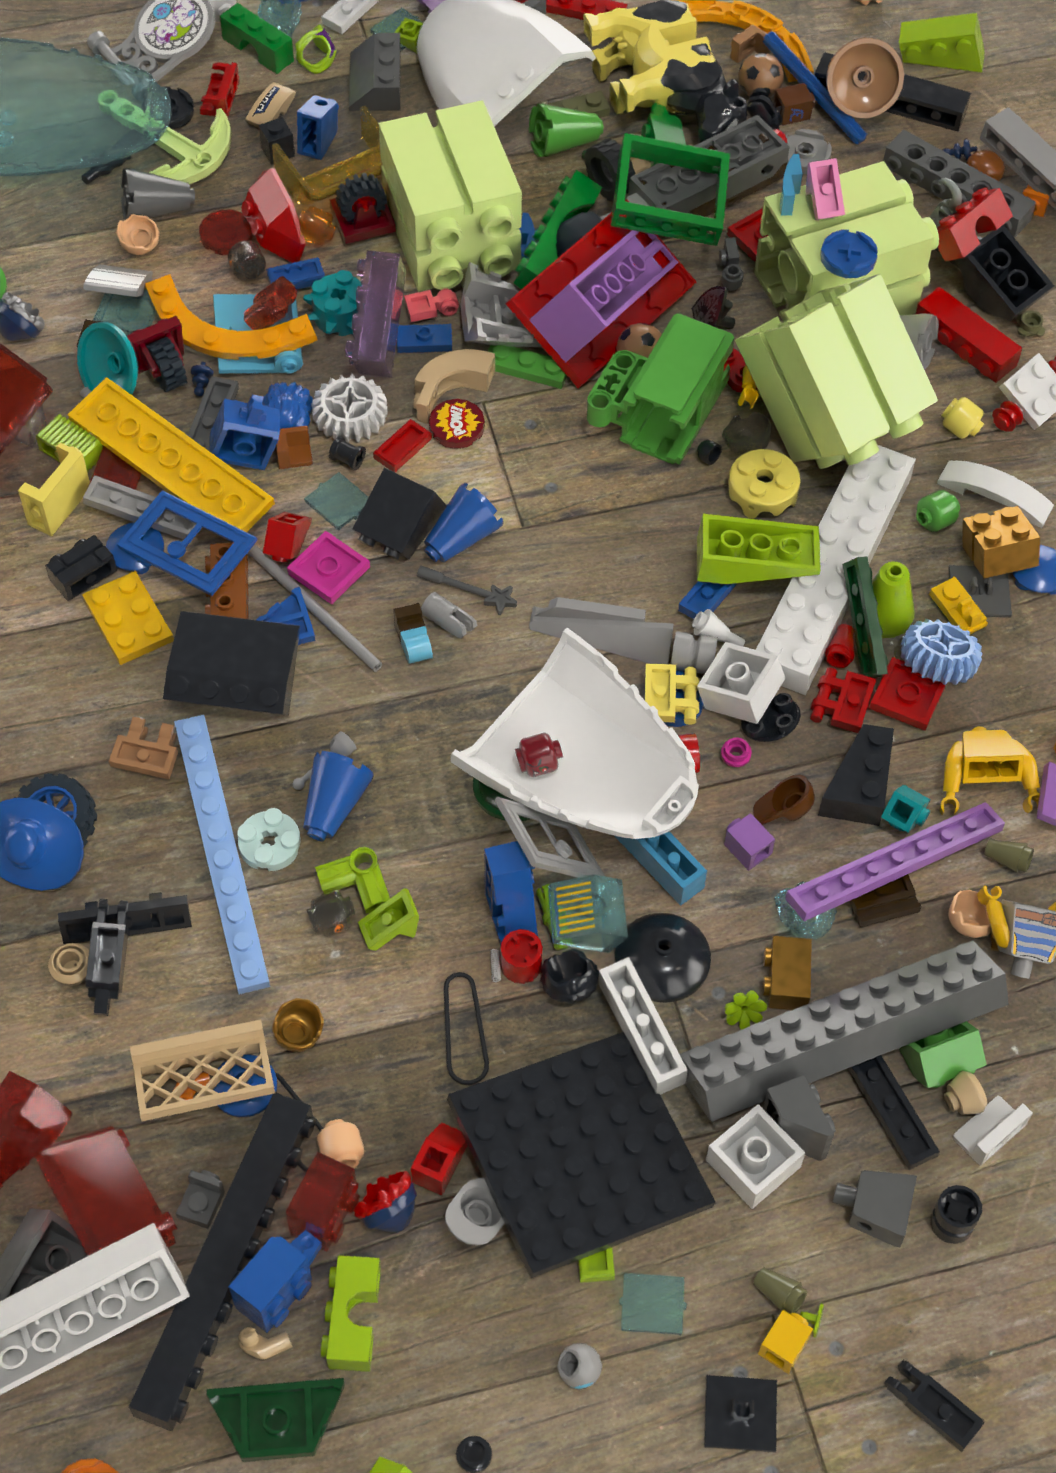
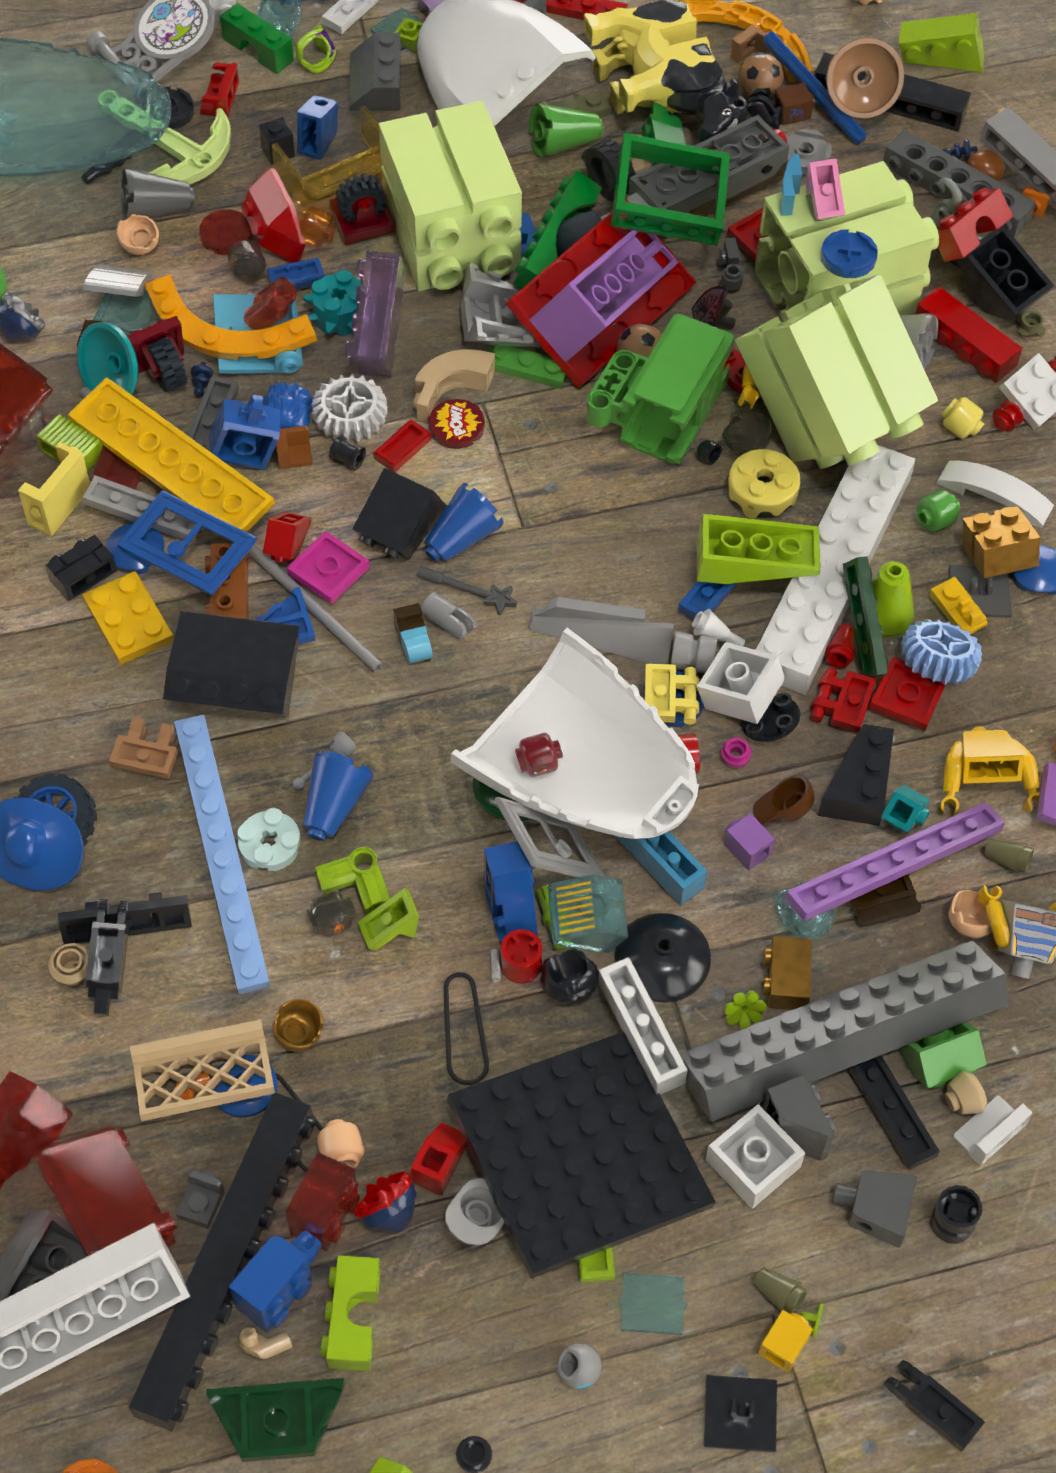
(270, 104): tan slope -> none
(337, 501): clear light blue piece -> none
(424, 338): blue plate -> none
(425, 306): coral plate -> none

